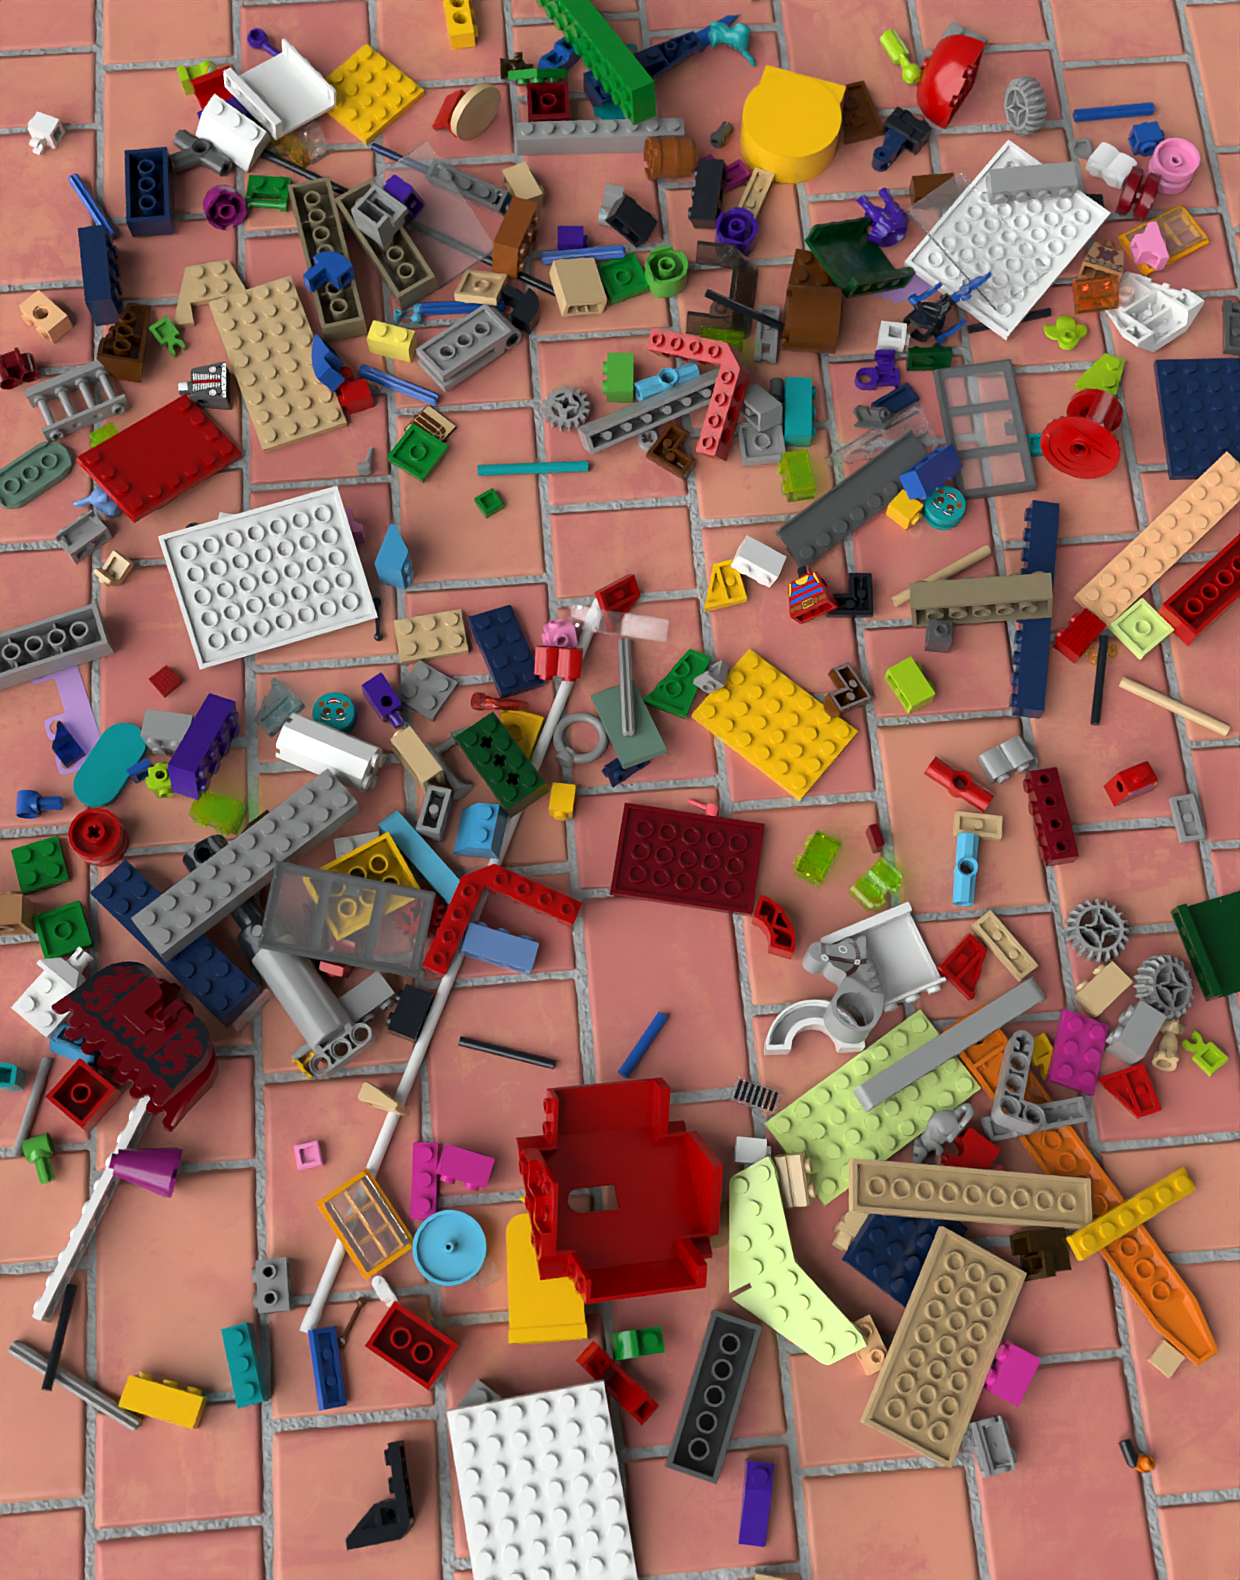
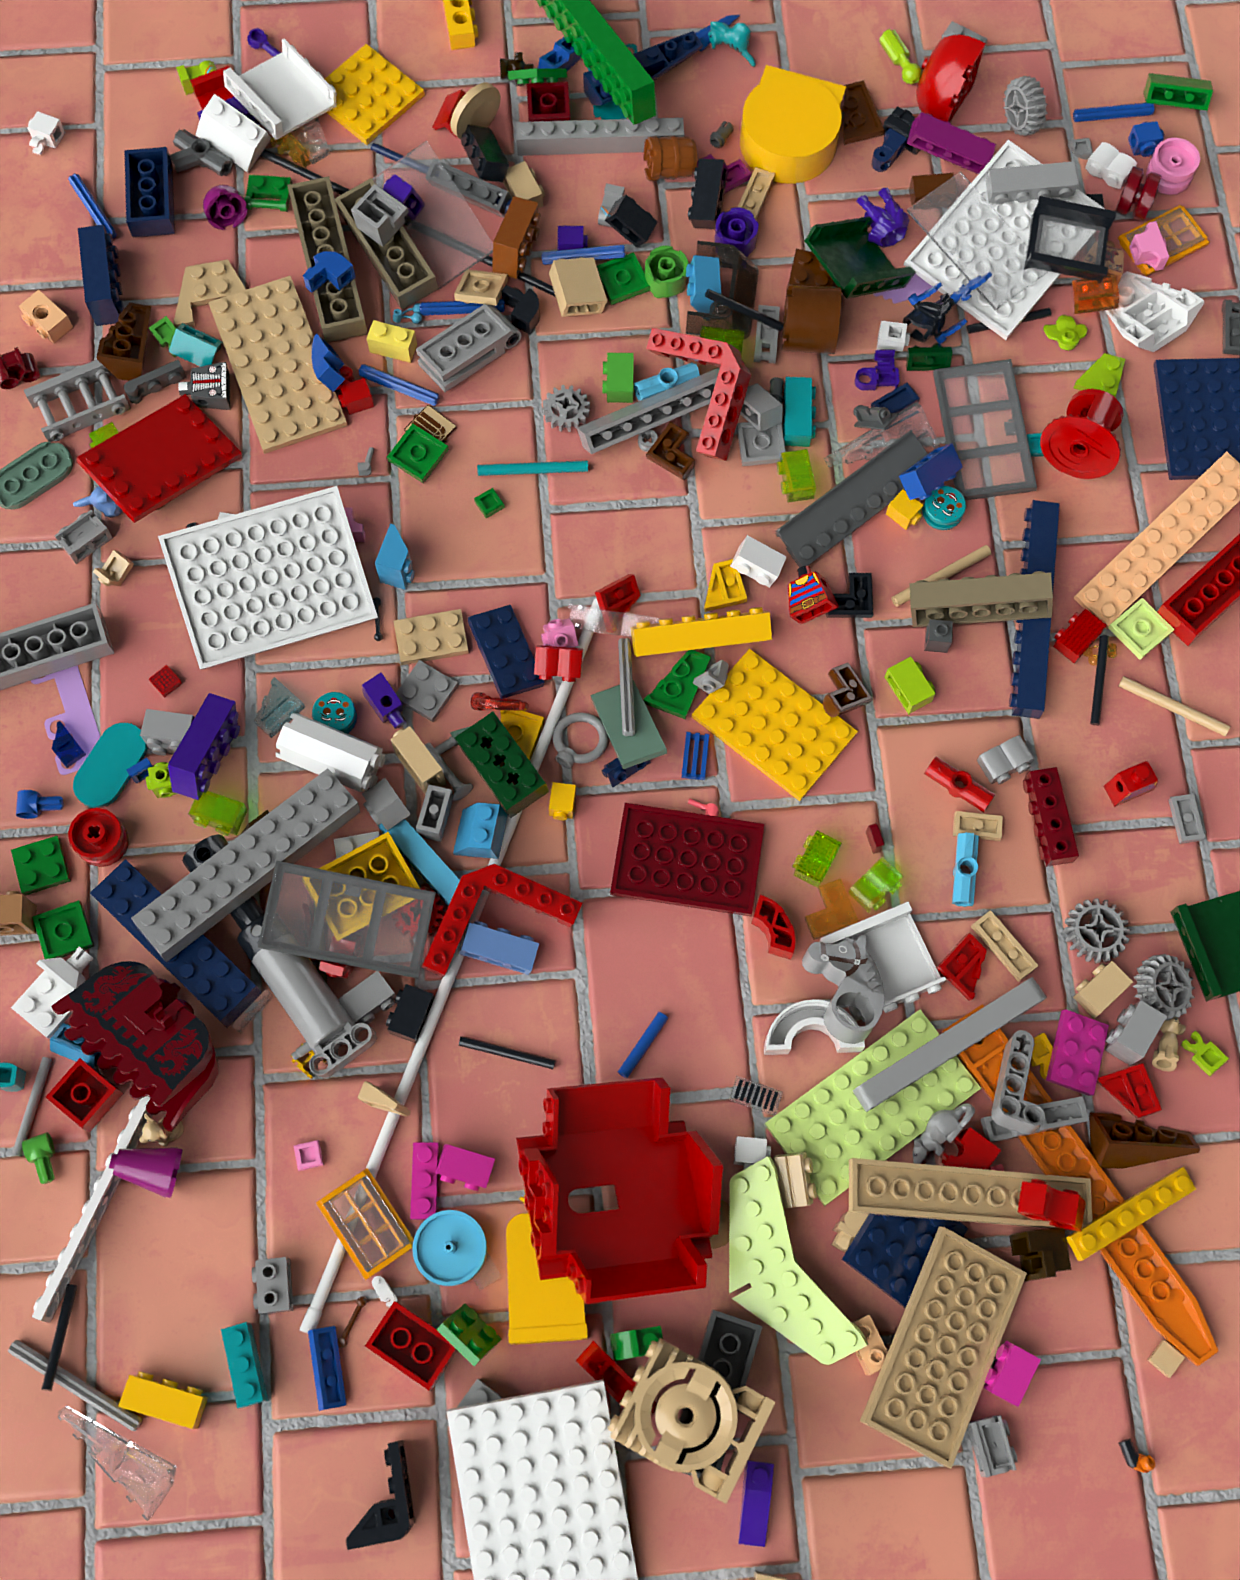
(135, 1468): none -> clear wedge
(154, 381): none -> dark grey plate
(155, 1131): none -> tan animal
(194, 345): none -> panel
(384, 805): none -> light grey brick
(469, 1334): none -> green plate
(485, 153): none -> black brick
(636, 1432): none -> tan brick
(697, 737): none -> blue tile
(701, 632): none -> yellow brick
(703, 275): none -> dark azure slope
(838, 911): none -> clear yellow plate
(950, 143): none -> magenta brick
(1045, 1203): none -> red brick
(1069, 239): none -> piece
(1130, 1144): none -> reddish brown wedge
(1178, 91): none -> green brick

